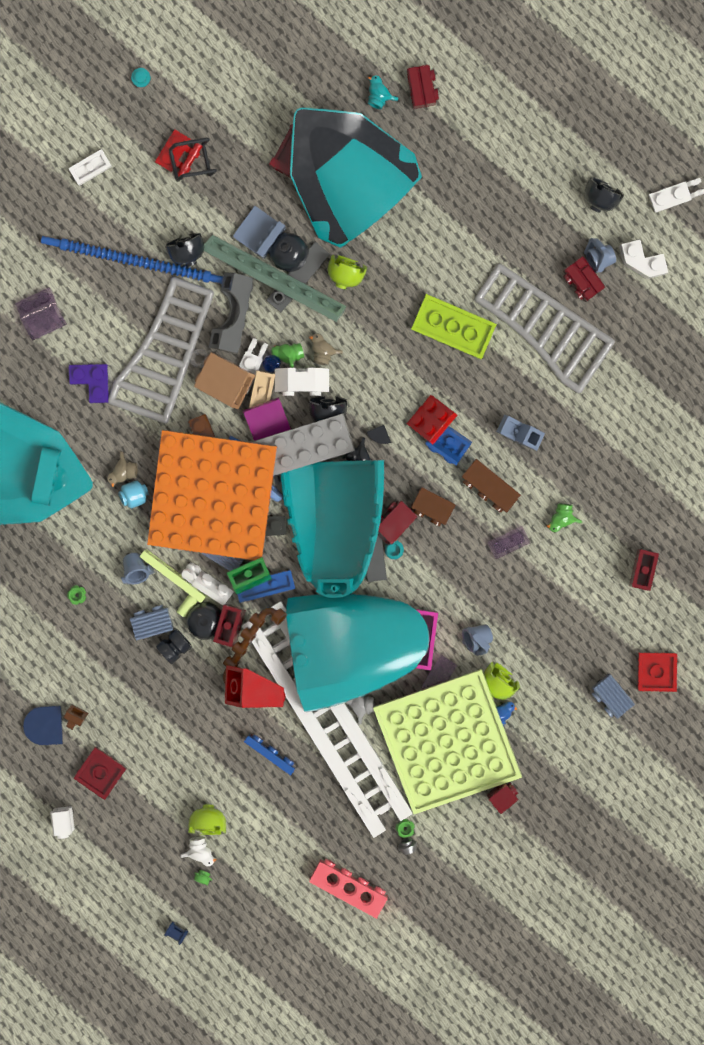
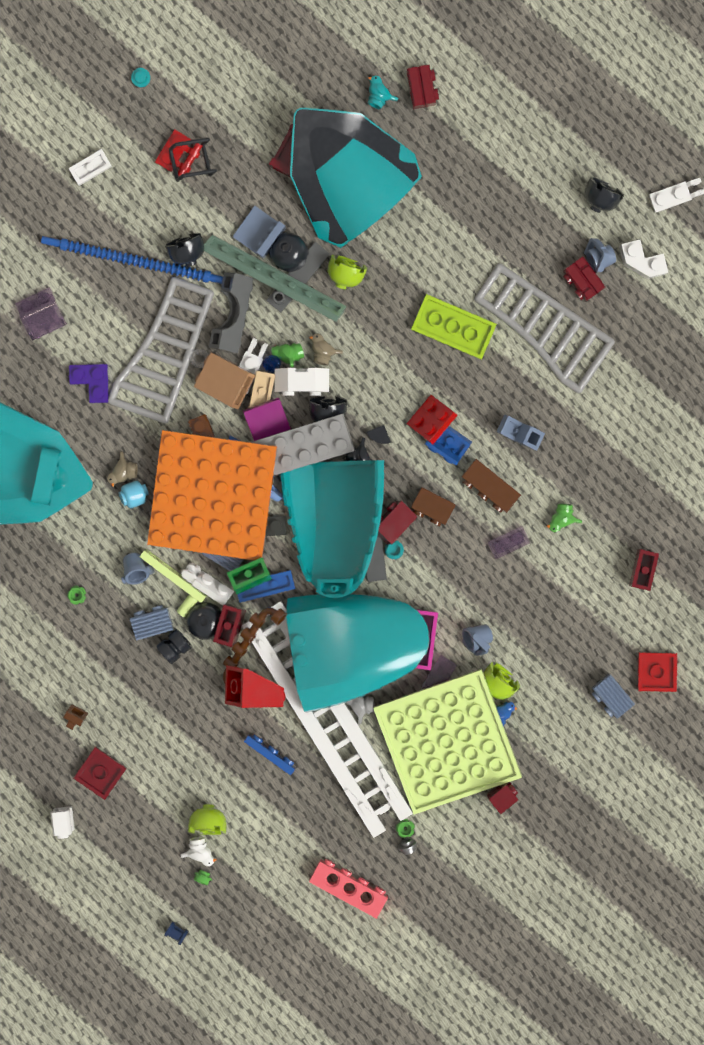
(44, 725): dark blue tile -> none

